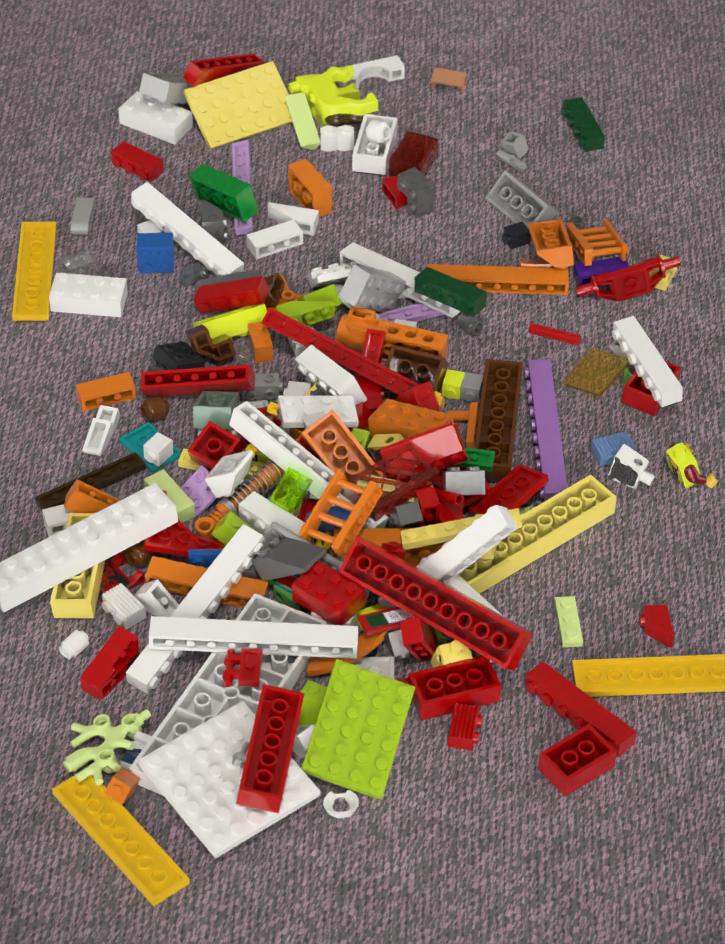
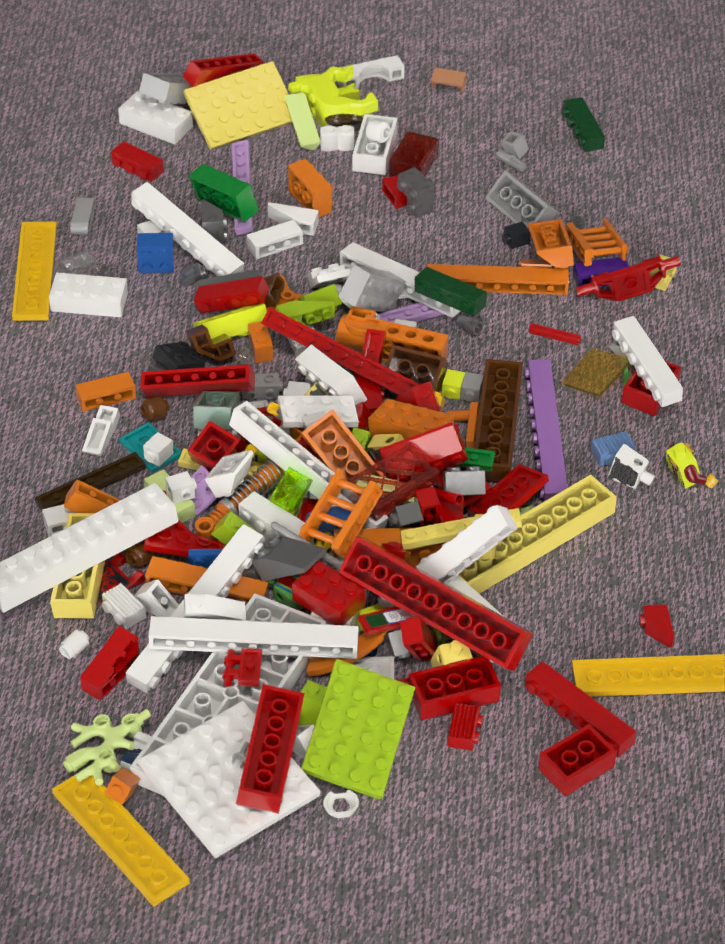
(180, 487): none -> white brick
(213, 607): none -> white slope
(568, 621): yellowish green plate -> none

